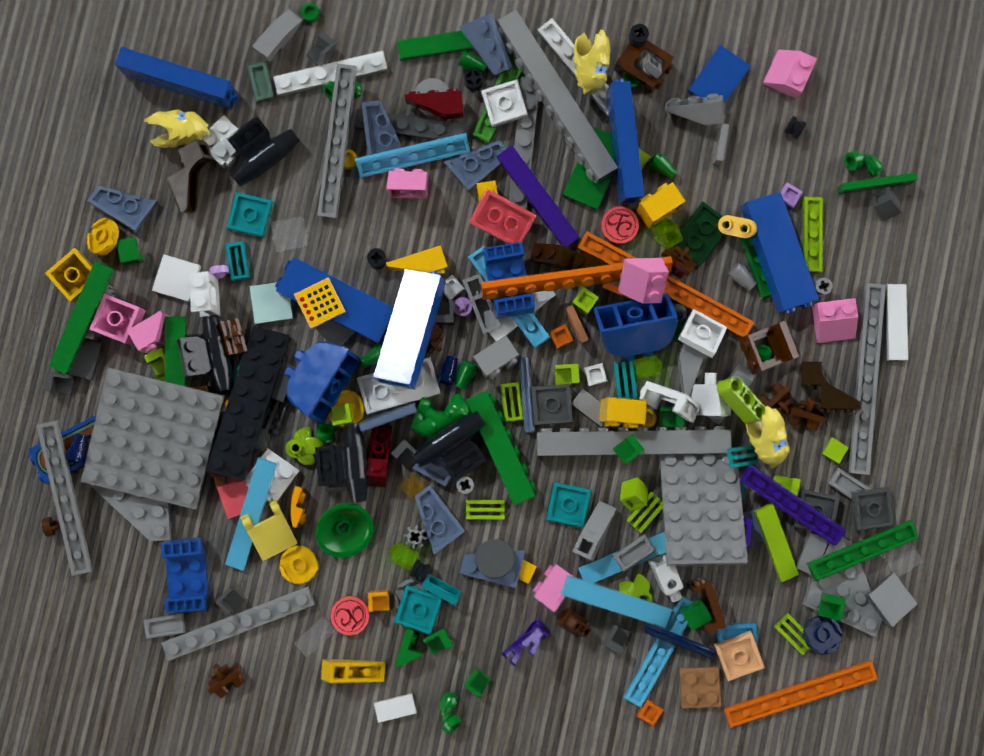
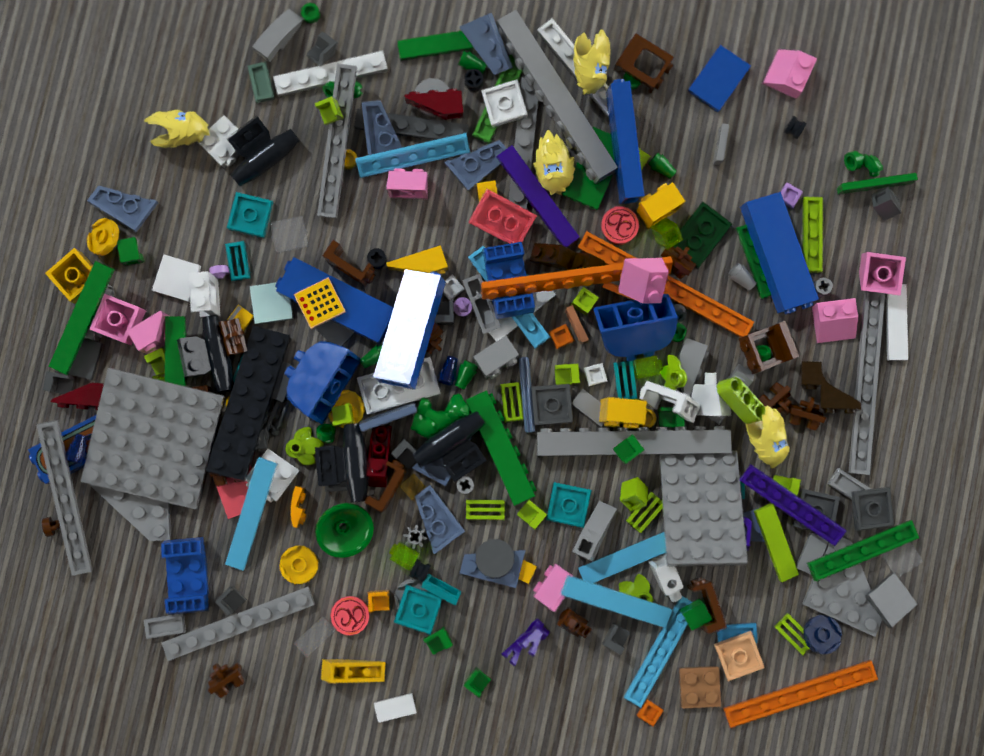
(82, 397): none -> dark red slope
(176, 78): blue brick -> none
(186, 181): dark brown arch -> none
(244, 316): none -> yellow tile
(271, 534): light yellow flag -> none
(329, 110): none -> lime panel
(332, 256): none -> reddish brown window
(391, 489): none -> reddish brown window
(406, 653): green slope -> none
(449, 721): green arm -> none
(531, 514): none -> lime panel
(553, 164): none -> light yellow head
(634, 552): light grey tile -> none
(636, 39): black wheel -> none
(650, 66): light grey bracket -> none
(673, 373): none -> lime plate
(680, 641): dark blue axle -> none
(702, 333): white plate -> none
(703, 110): light grey slope -> none
(736, 226): yellow plate -> none
(750, 456): teal tile -> none
(831, 606): green panel -> none
(835, 450): lime tile -> none
(881, 273): none -> bright pink slope

